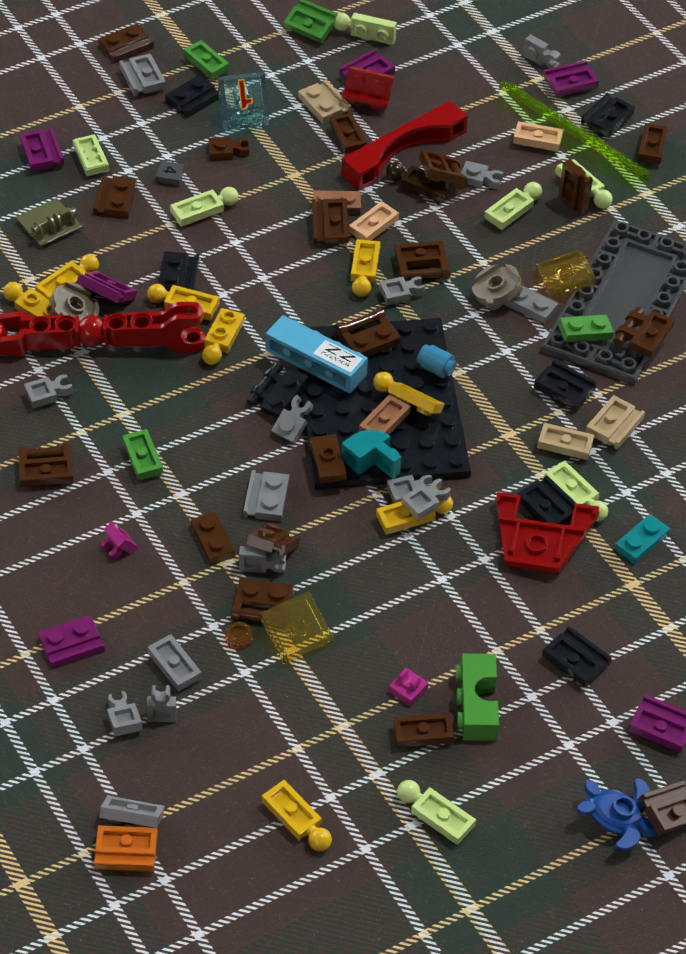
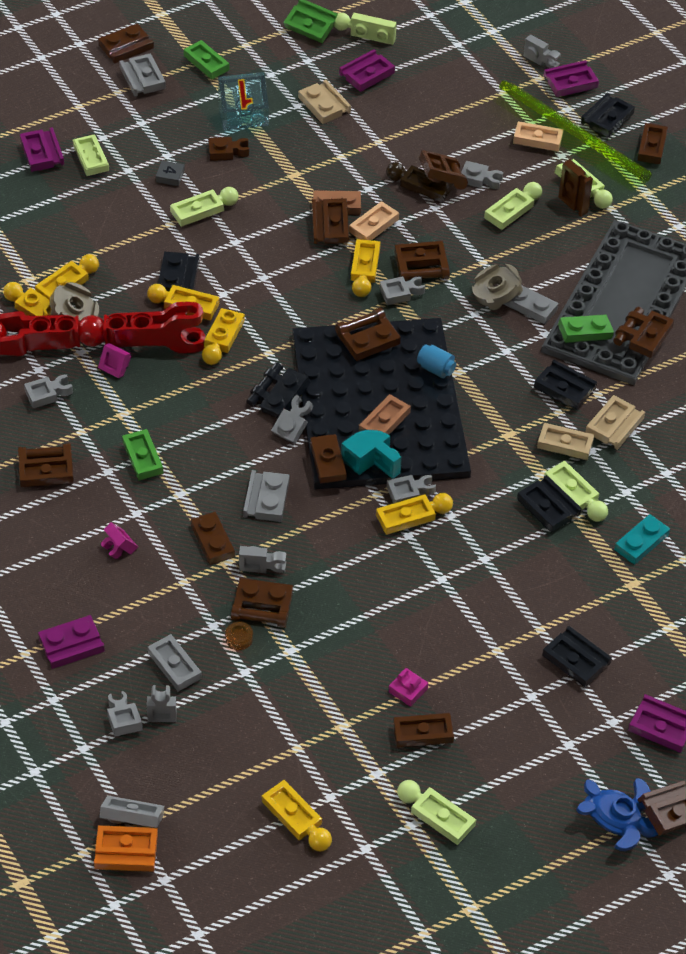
(49, 221): olive hinge -> none
(107, 286): magenta plate -> none
(114, 360): none -> dark pink tile
(115, 196): reddish brown plate -> none
(192, 96): black plate -> none
(272, 538): reddish brown plate -> none
(296, 627): clear yellow plate -> none
(316, 354): medium azure brick -> none
(347, 132): reddish brown plate -> none
(368, 87): red bracket -> none
(423, 500): light grey plate -> none
(425, 404): yellow plate -> none
(438, 125): red arch -> none
(478, 717): bright green arch -> none
(540, 544): red wing -> none
(565, 273): clear yellow plate -> none

